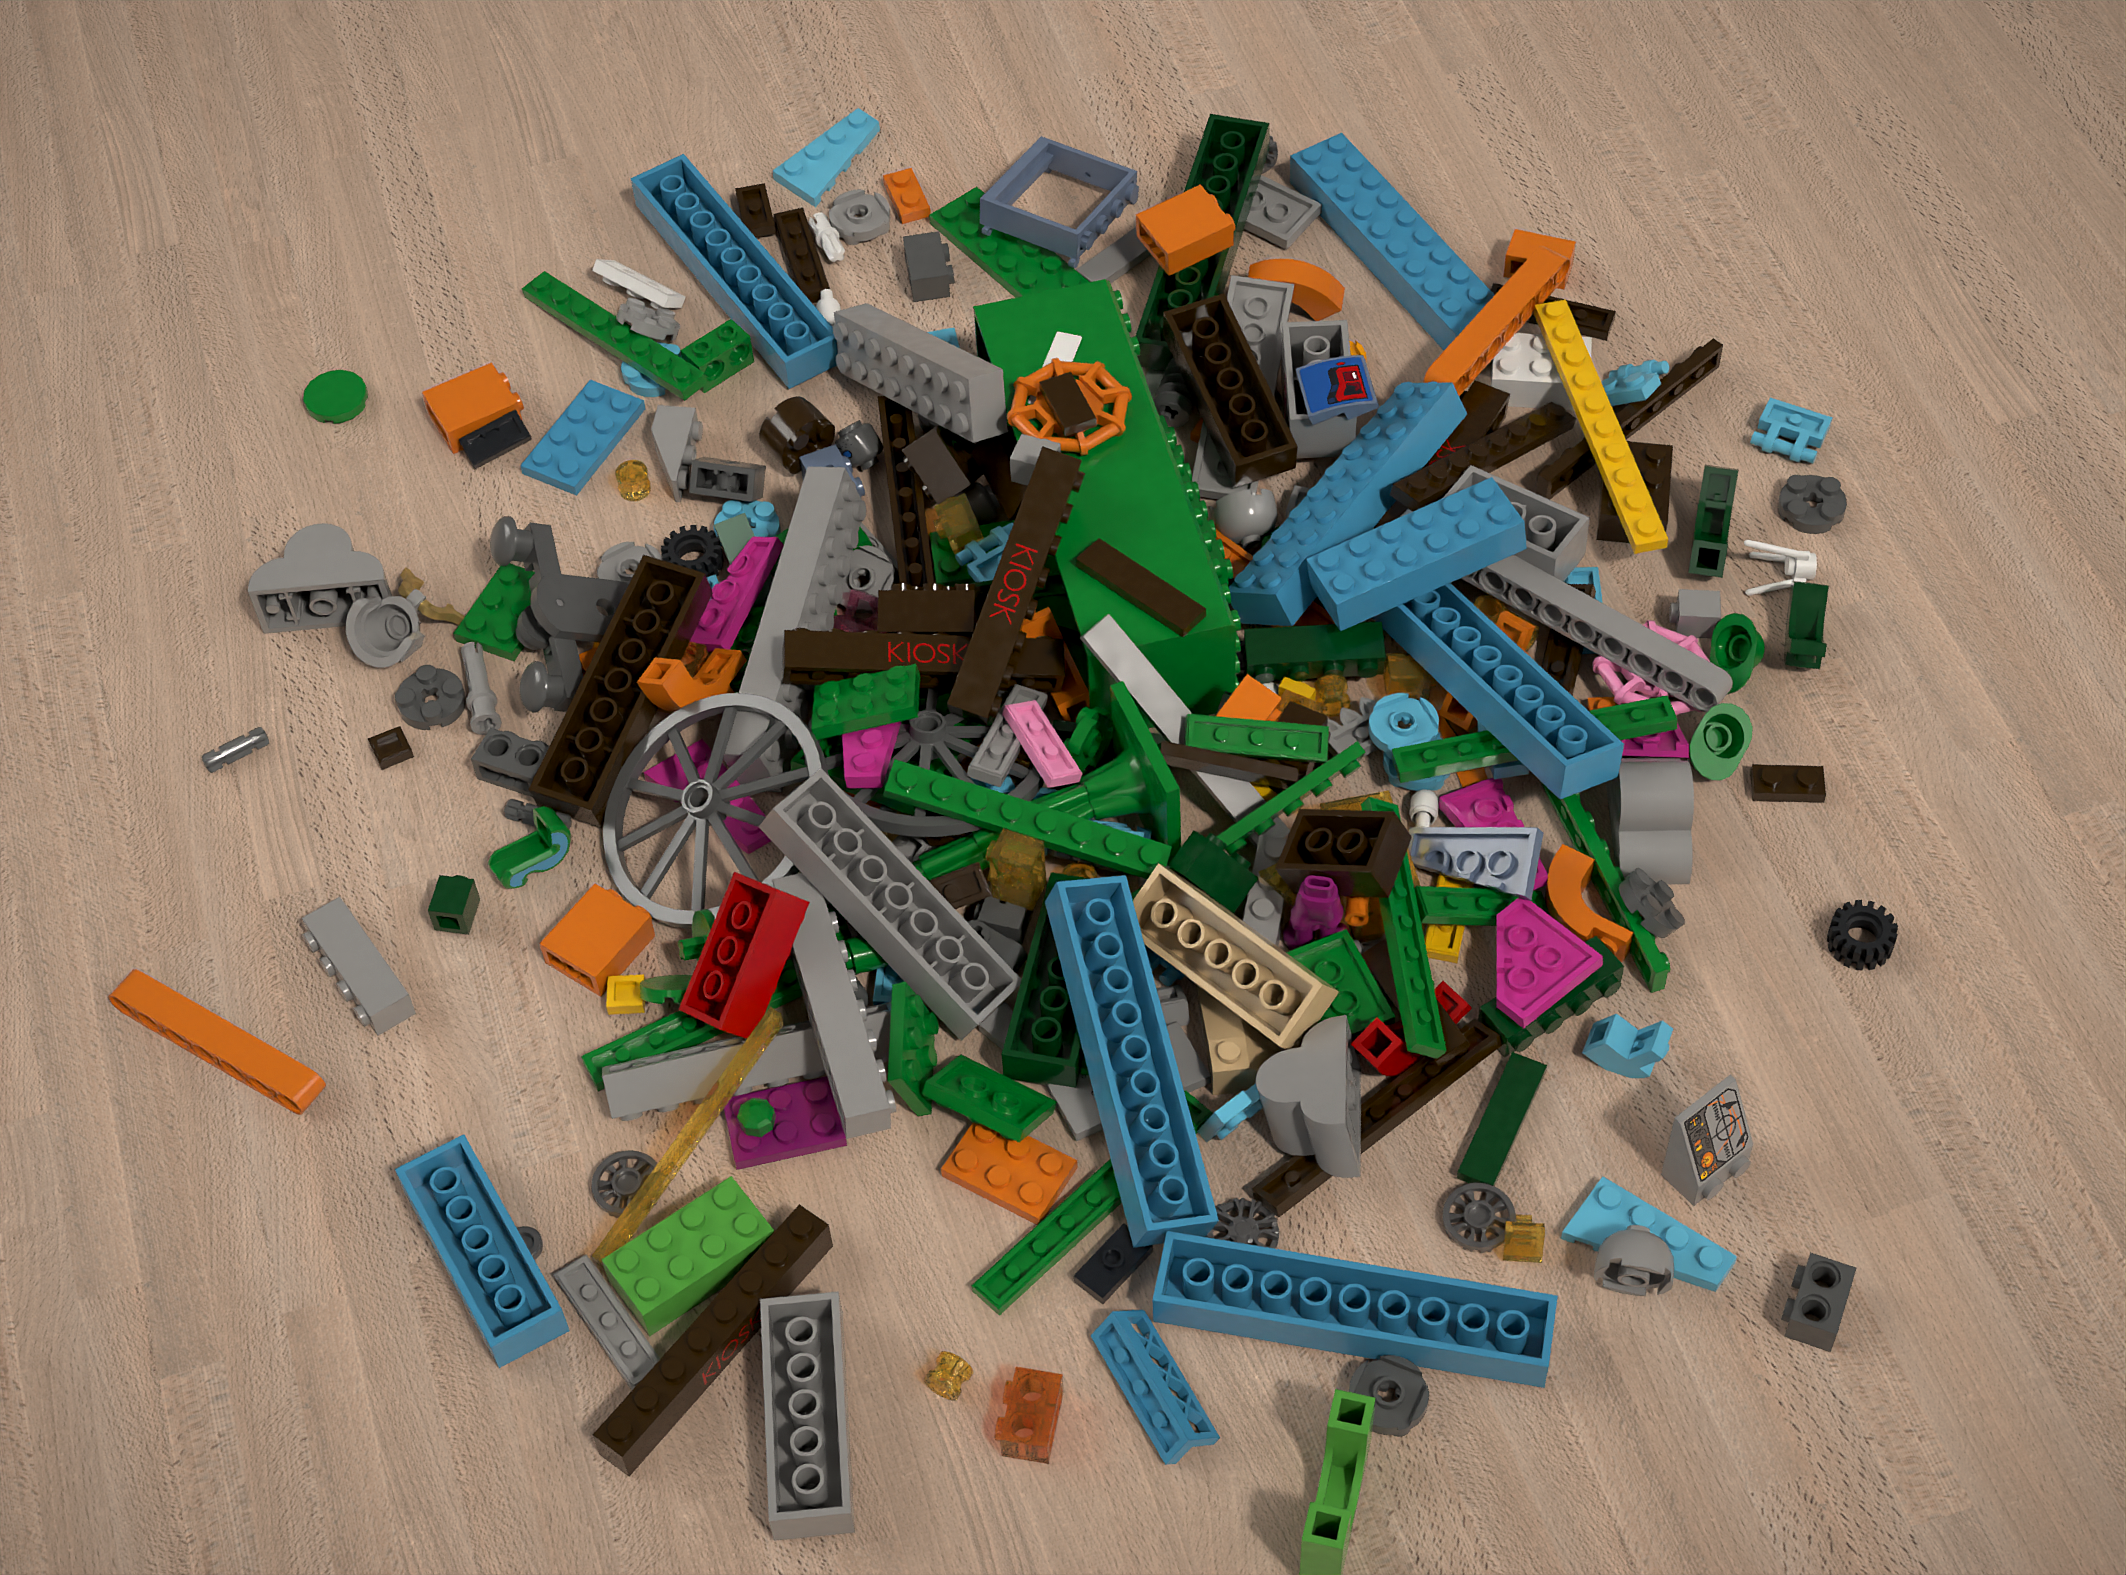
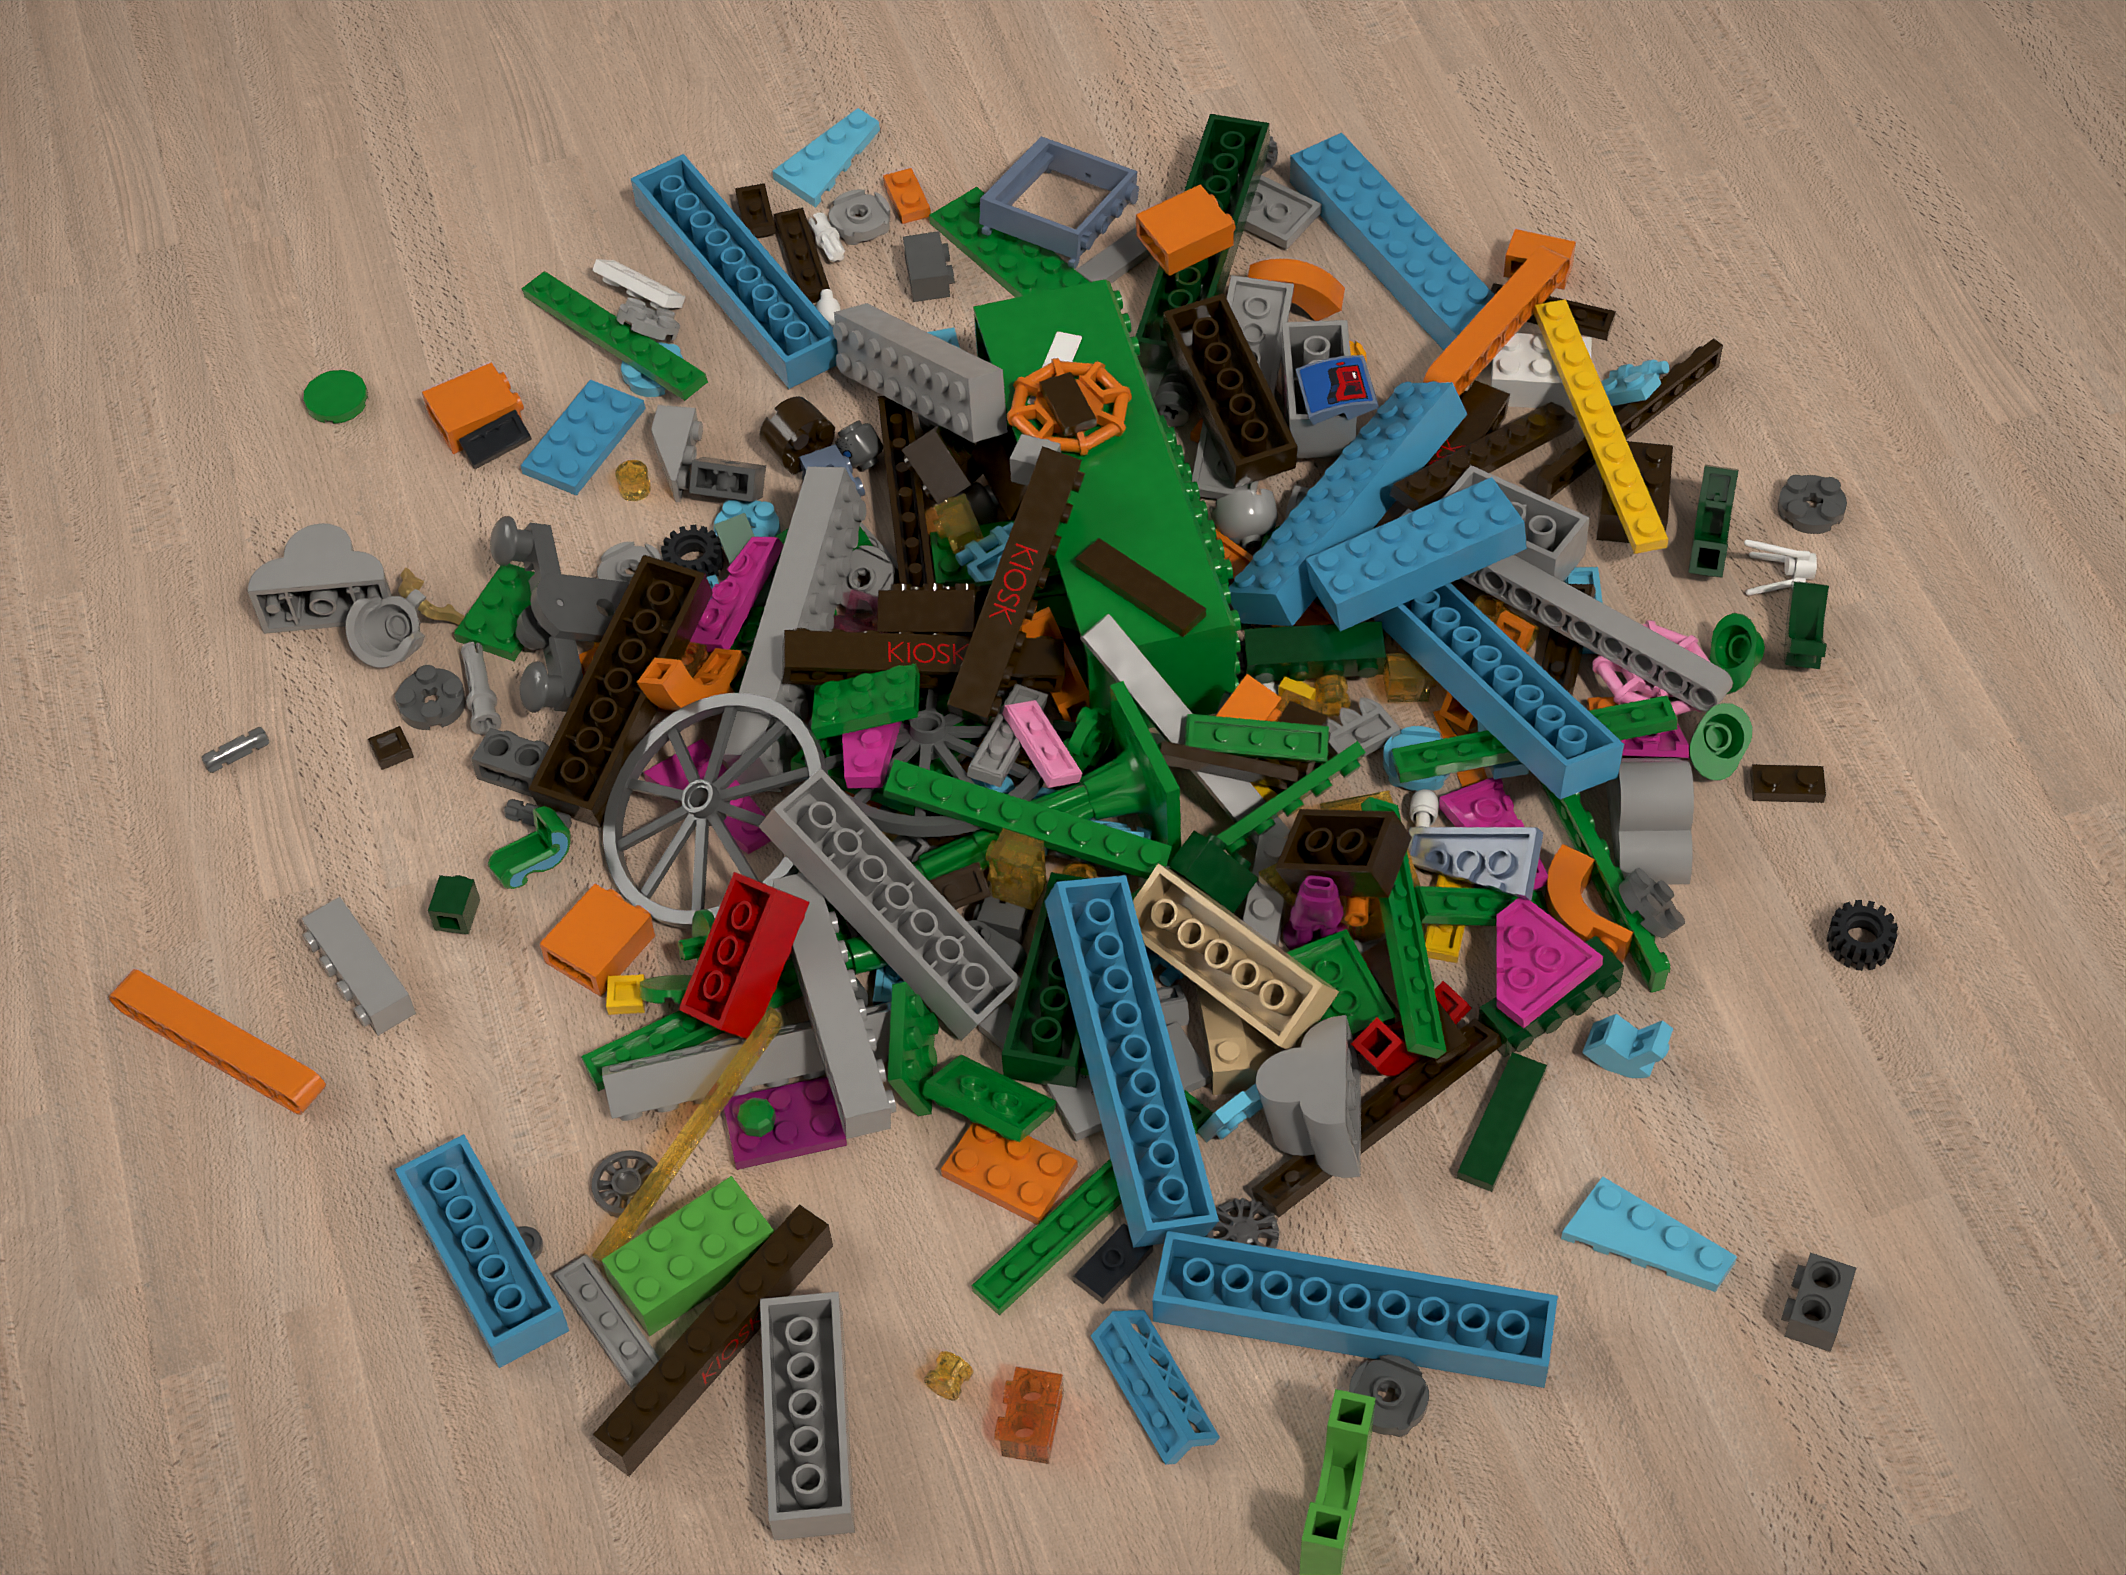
(720, 353): green brick -> none
(1400, 707): medium azure plate -> none
(1477, 1216): flat silver wheel -> none
(1523, 1240): clear yellow tile -> none
(1635, 1261): light grey cylinder -> none
(1696, 612): light grey brick -> none
(1708, 1143): light grey slope -> none
(1793, 423): medium azure plate -> none

